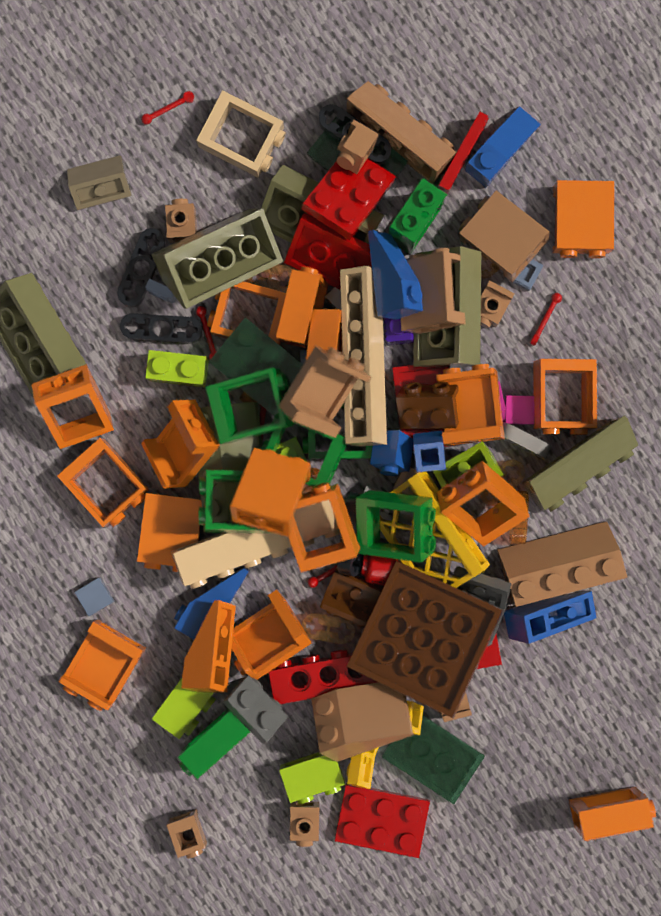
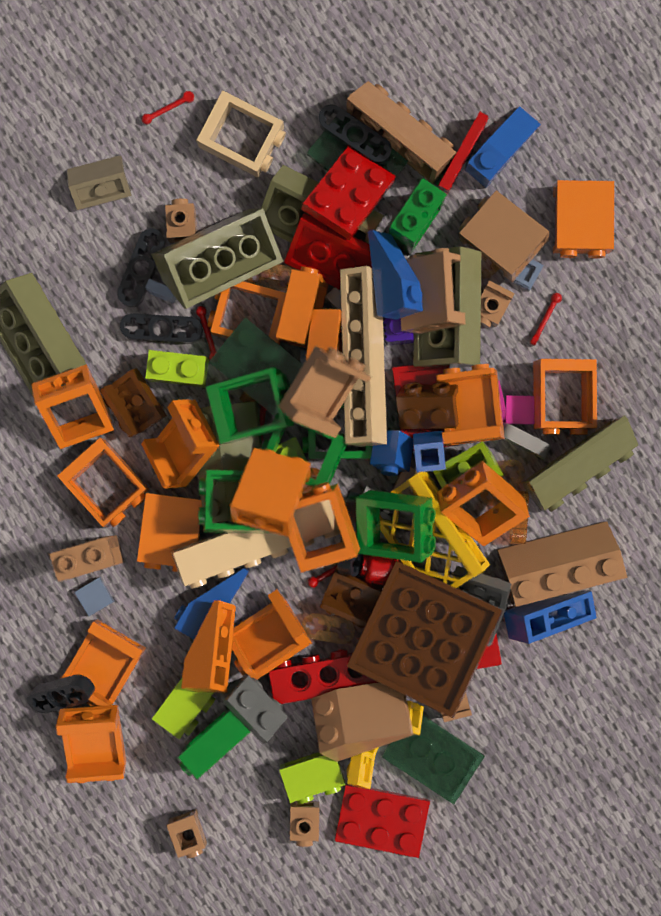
(75, 691): none -> black beam
(87, 558): none -> medium nougat panel
(92, 743): none -> orange panel
(133, 403): none -> reddish brown bracket
(356, 147): medium nougat brick -> none
(612, 813): orange window -> none

